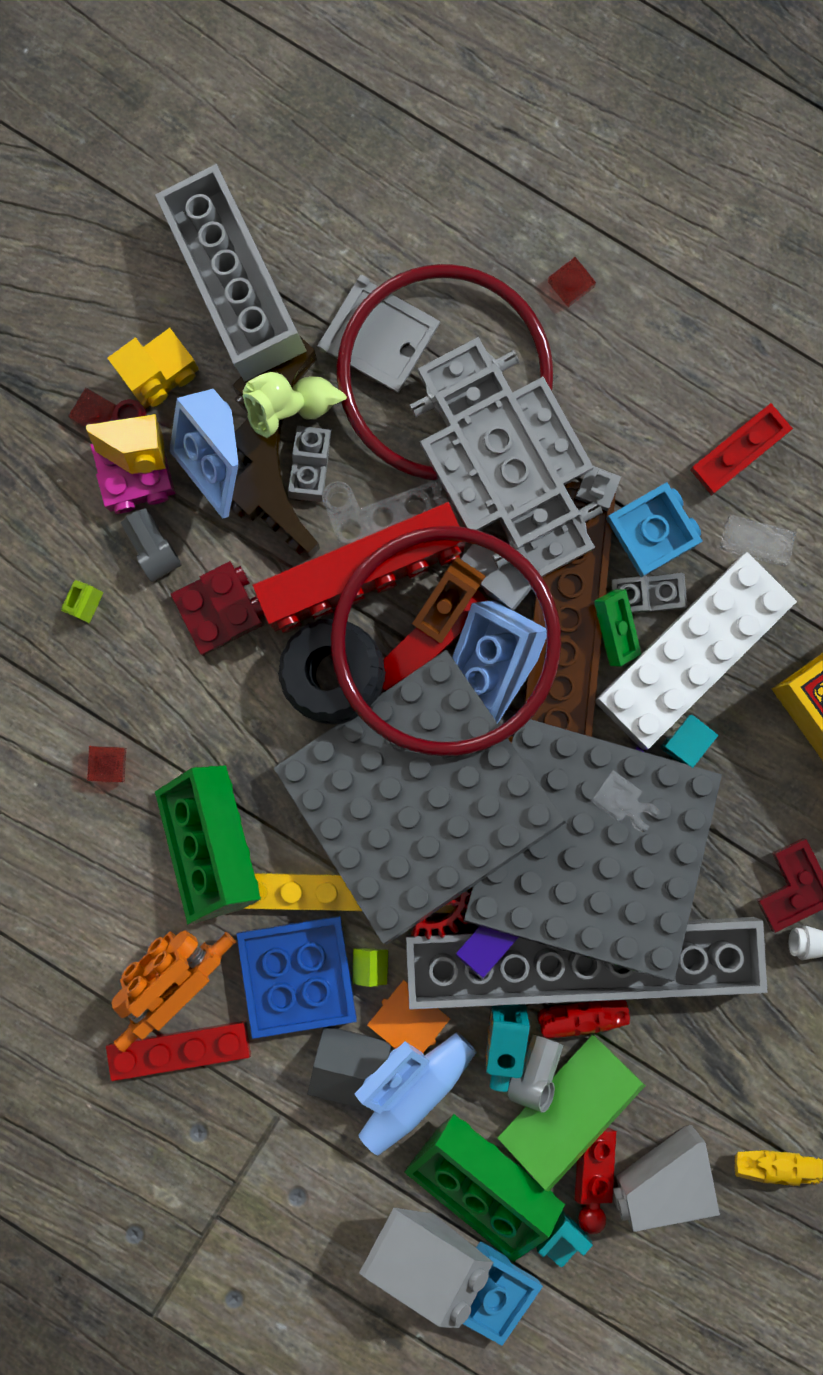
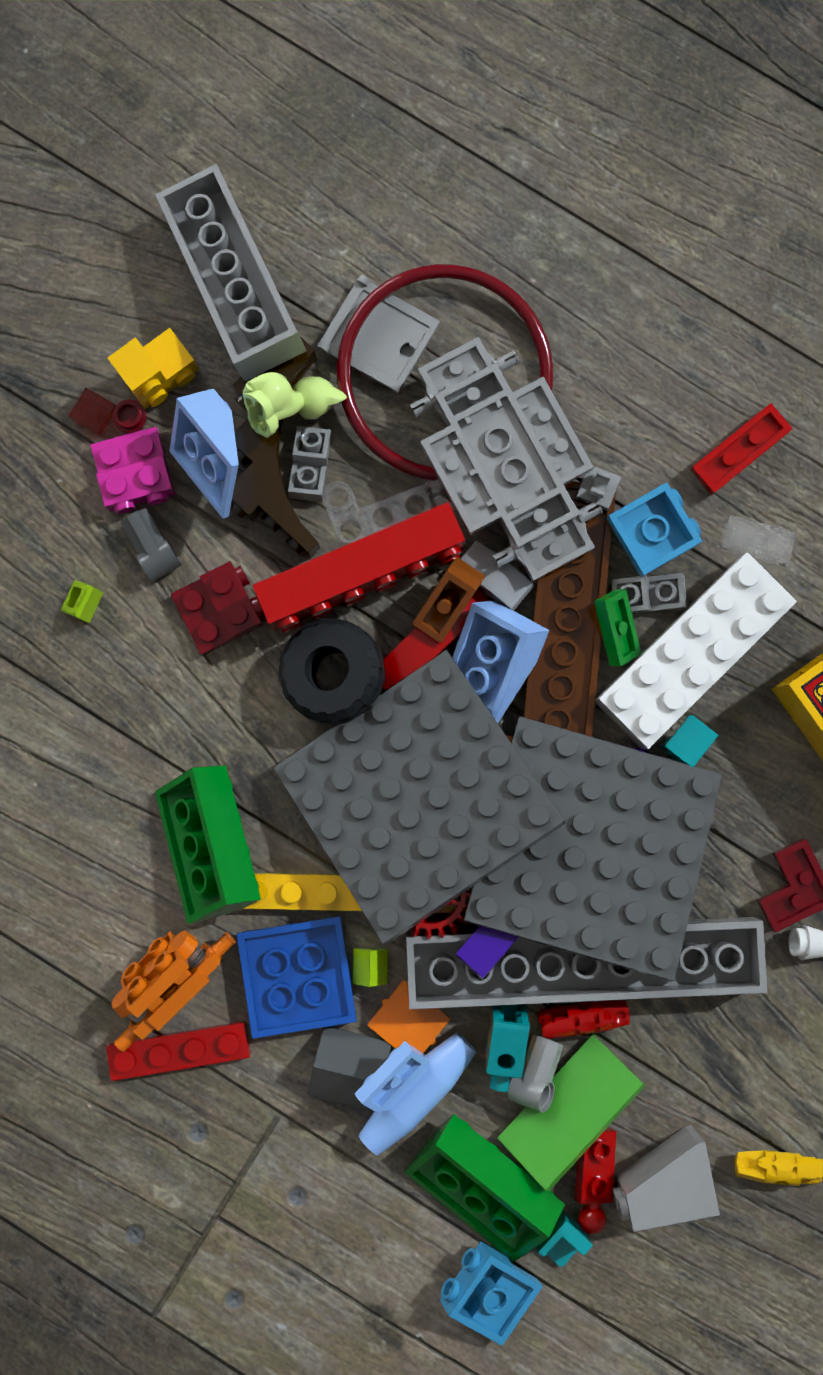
(106, 764): clear red plate -> none
(130, 443): yellow slope -> none
(427, 1267): light grey slope -> none
(546, 679): dark red piece -> none
(571, 281): clear red plate -> none
(620, 798): clear plate -> none

